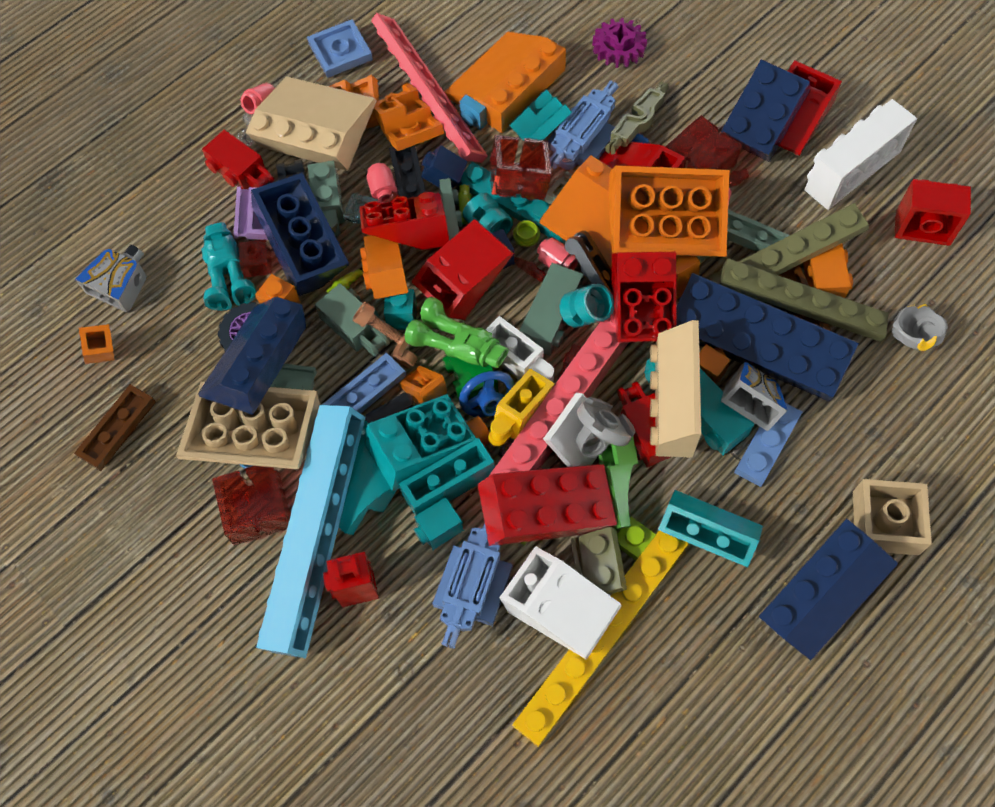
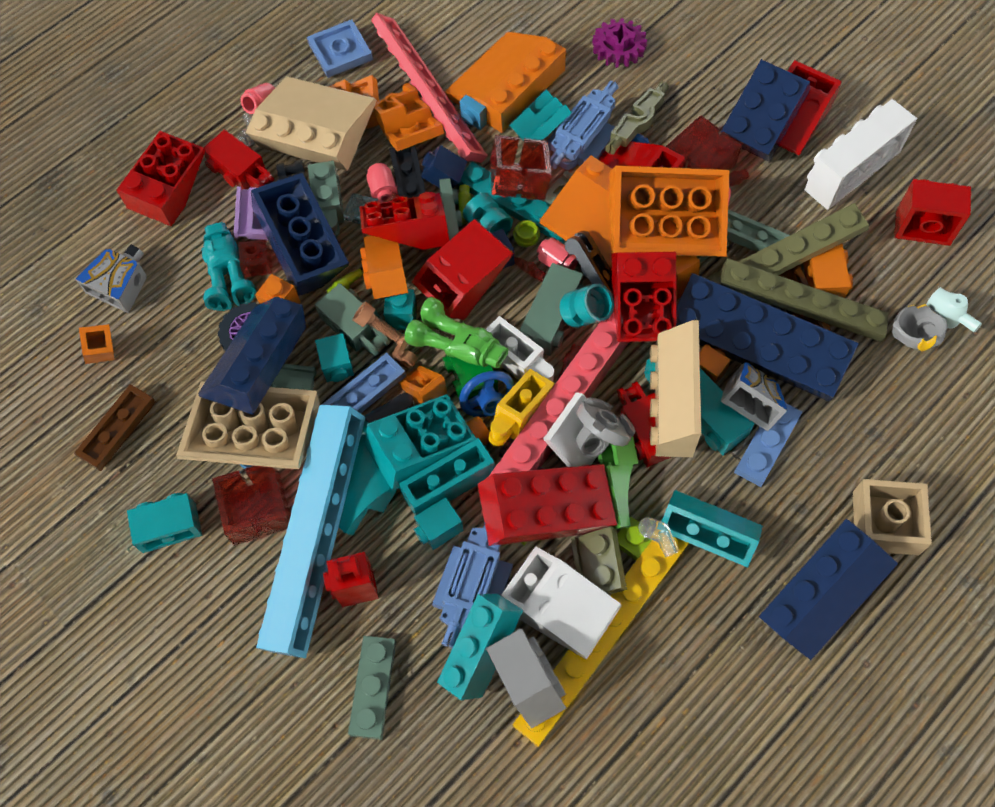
(162, 178): none -> red slope
(164, 522): none -> teal brick
(334, 358): none -> teal brick
(372, 688): none -> sand green plate
(469, 663): none -> teal brick
(527, 677): none -> light grey brick
(659, 532): none -> clear arm
(953, 308): none -> light aqua piece

